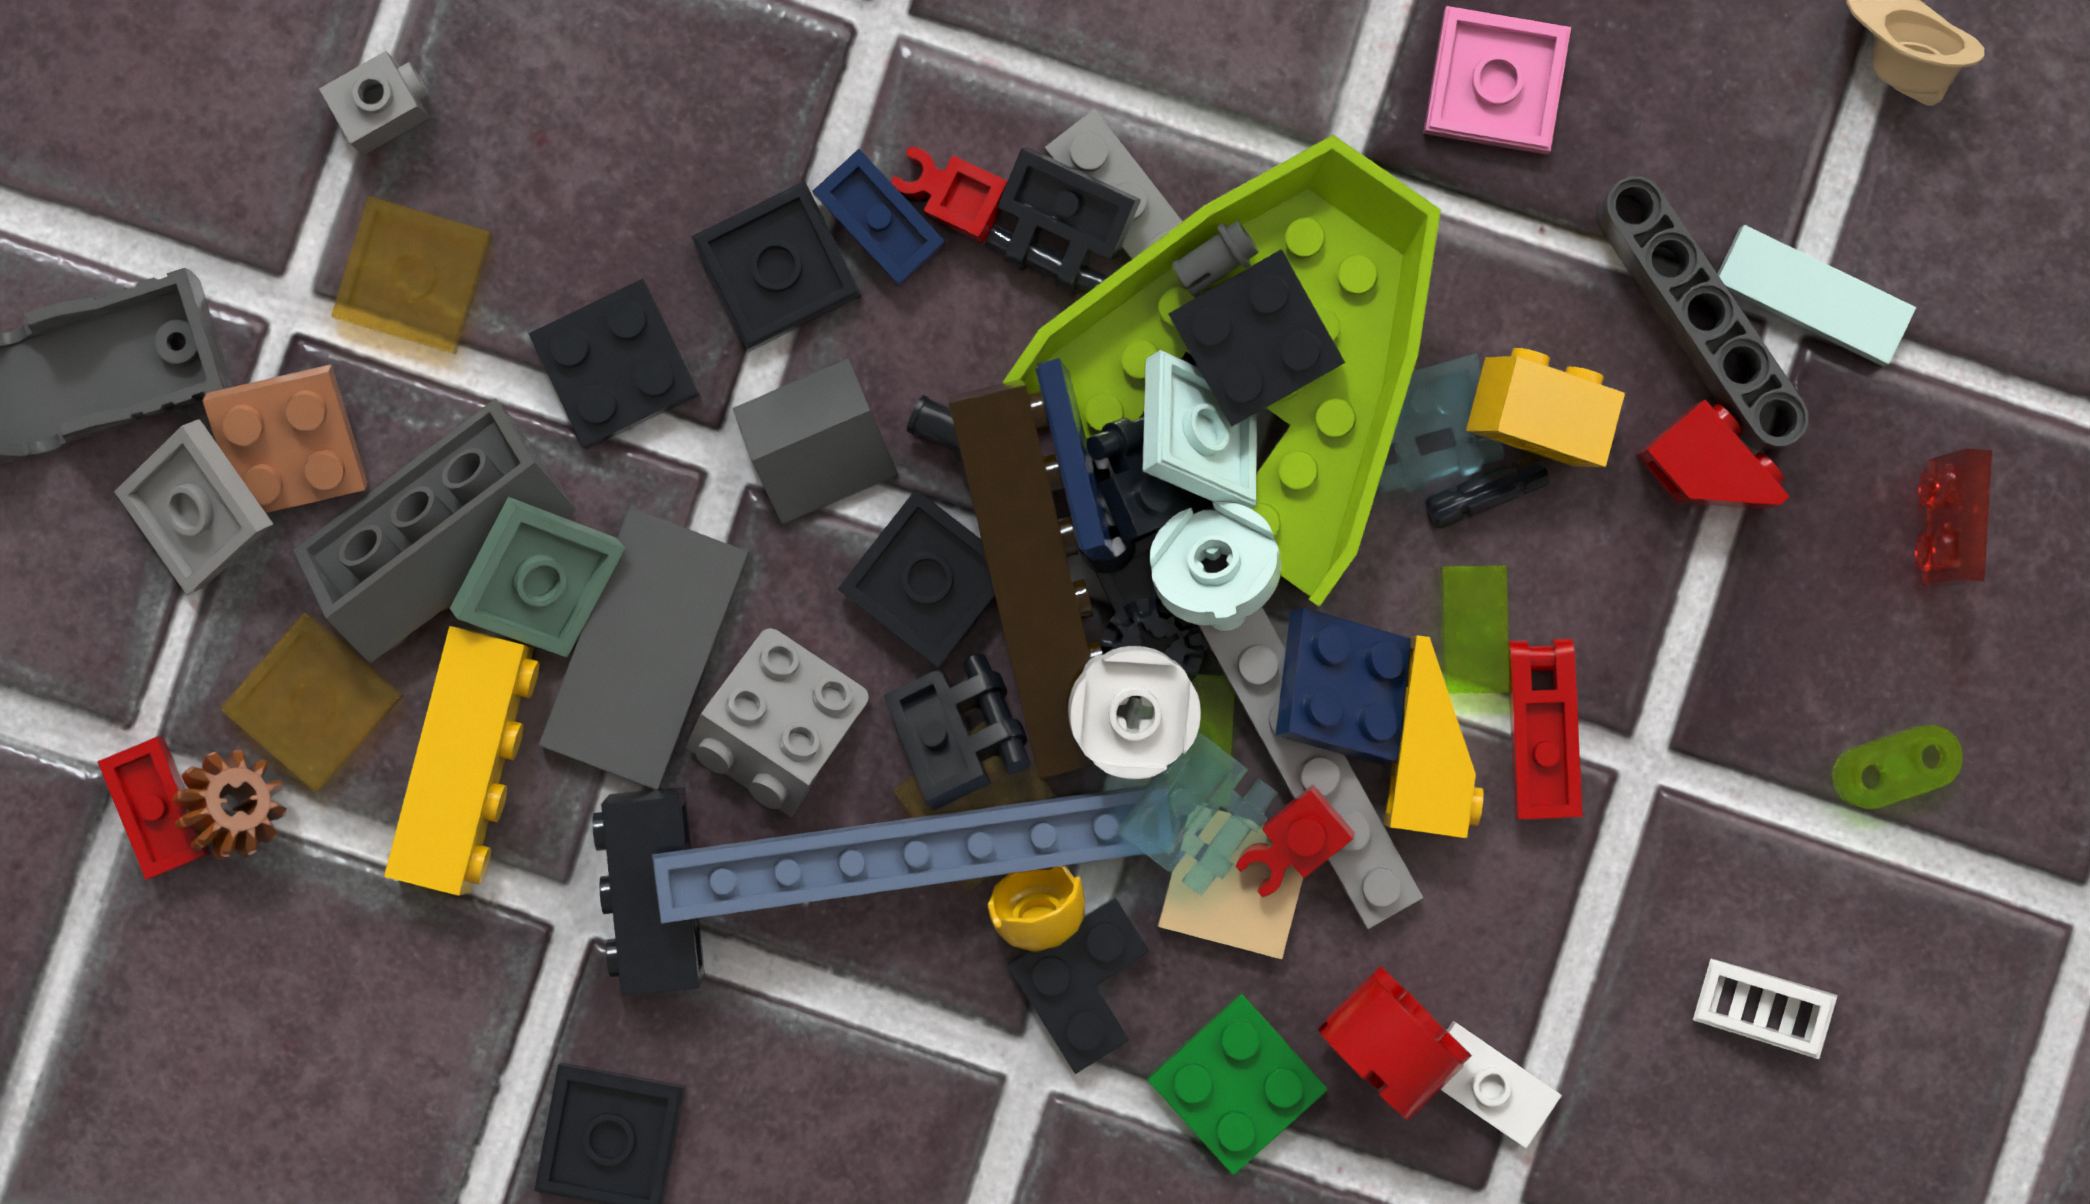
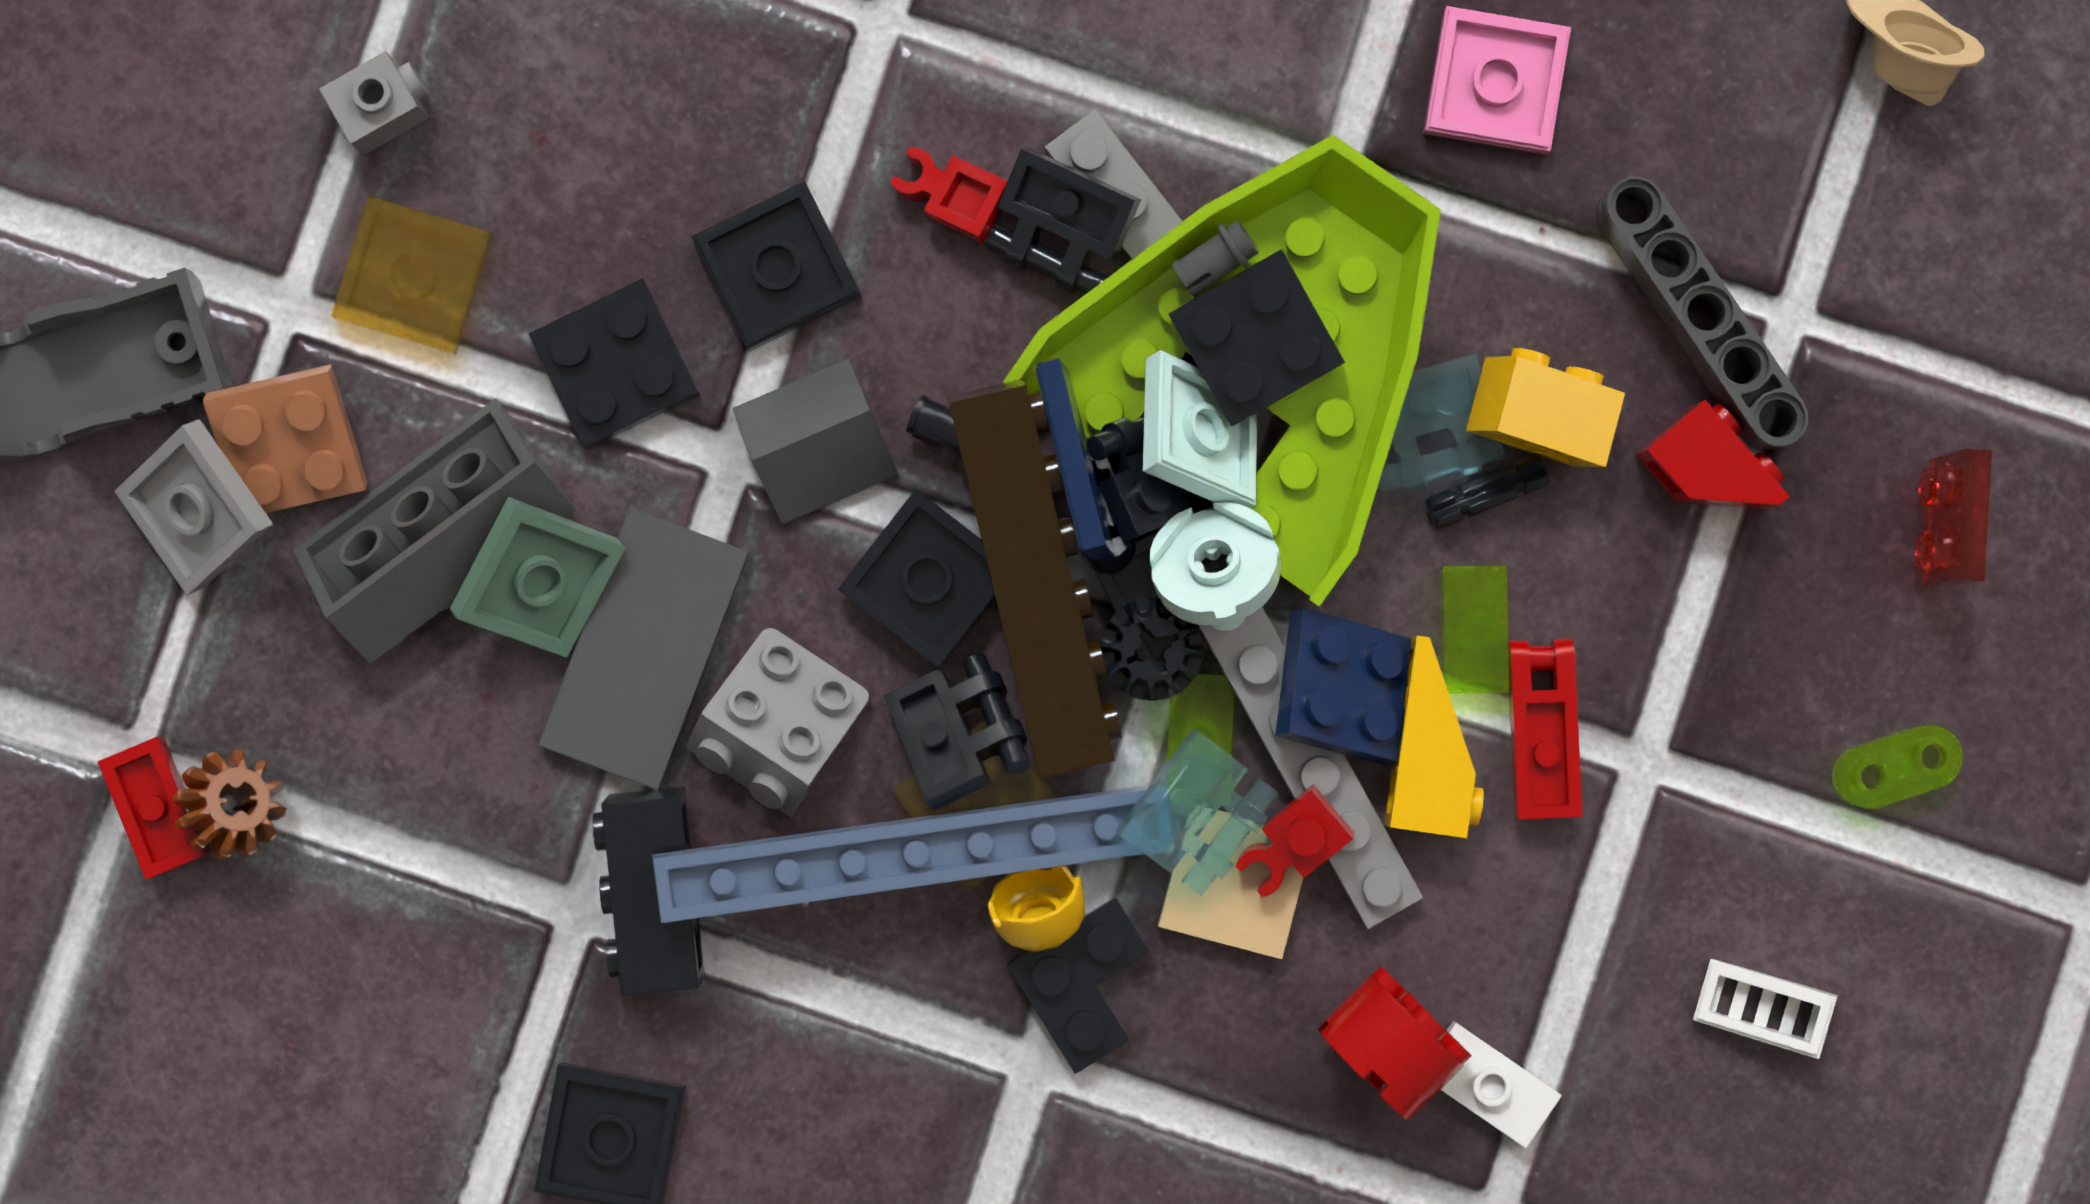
(311, 702): clear yellow tile -> none
(461, 762): yellow brick -> none
(879, 218): dark blue plate -> none
(1159, 739): white plate -> none
(1237, 1083): green plate -> none
(1815, 295): light aqua tile -> none

